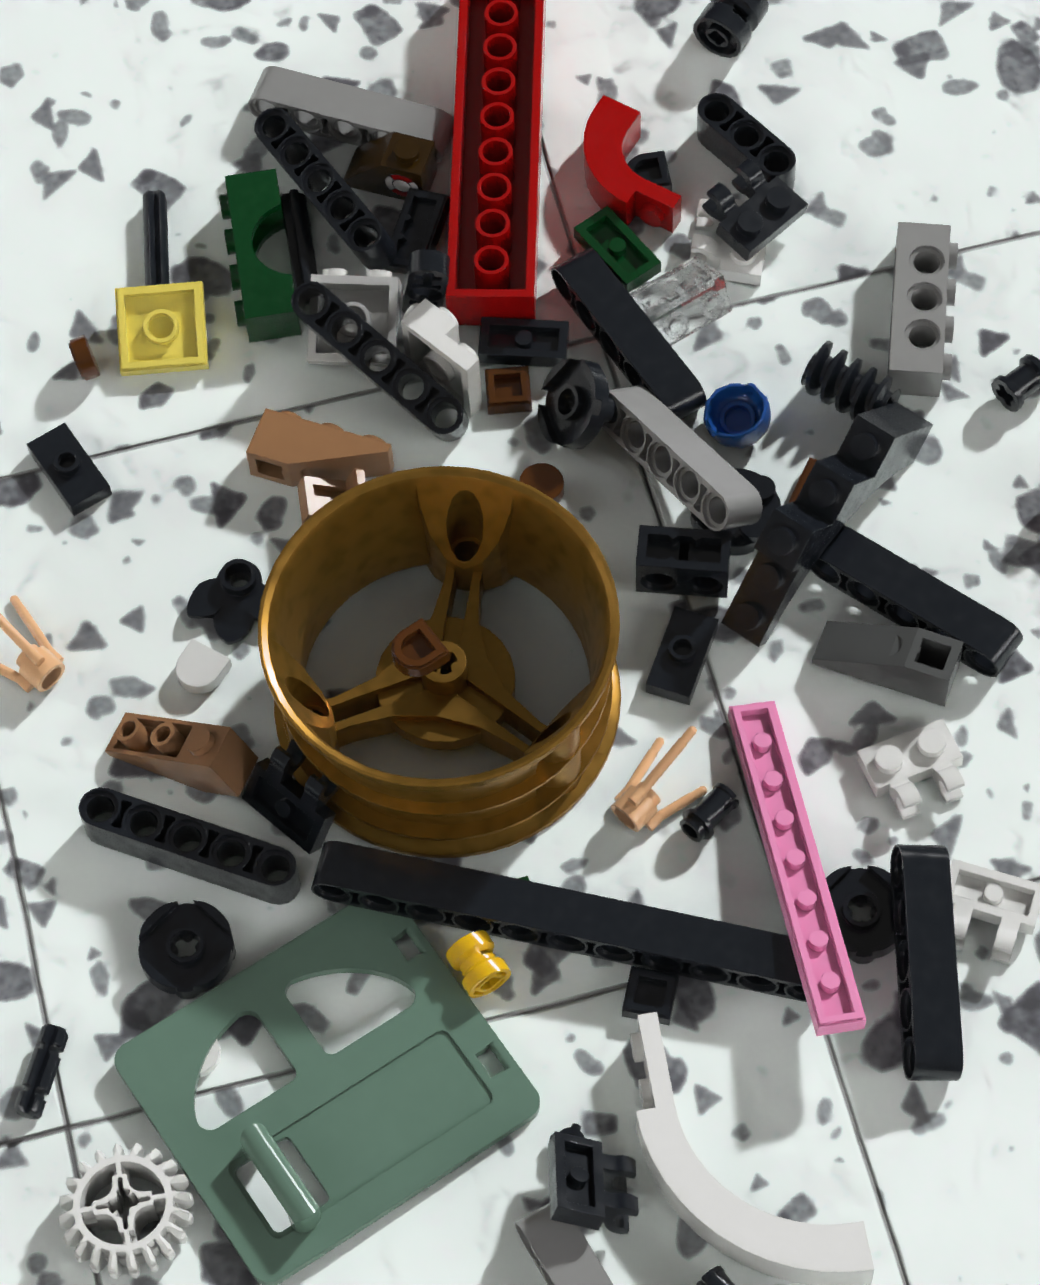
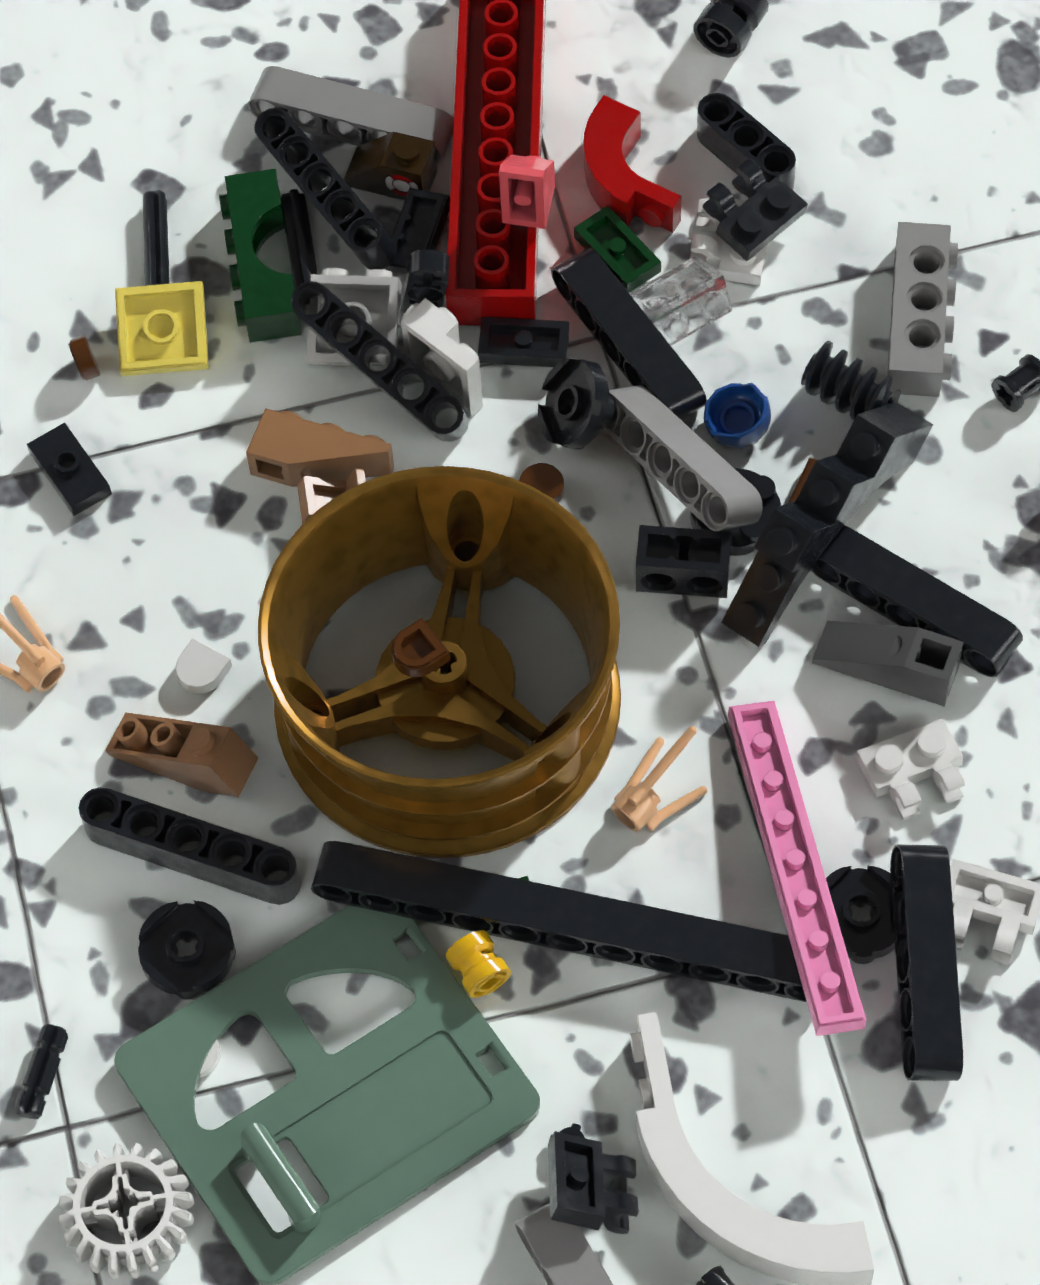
(229, 606): black plate -> none
(287, 804): black plate -> none
(508, 390): reddish brown tile -> none
(526, 190): none -> coral slope
(650, 992): black tile -> none
(653, 168): black tile -> none
(682, 655): black plate -> none
(711, 810): black pin -> none

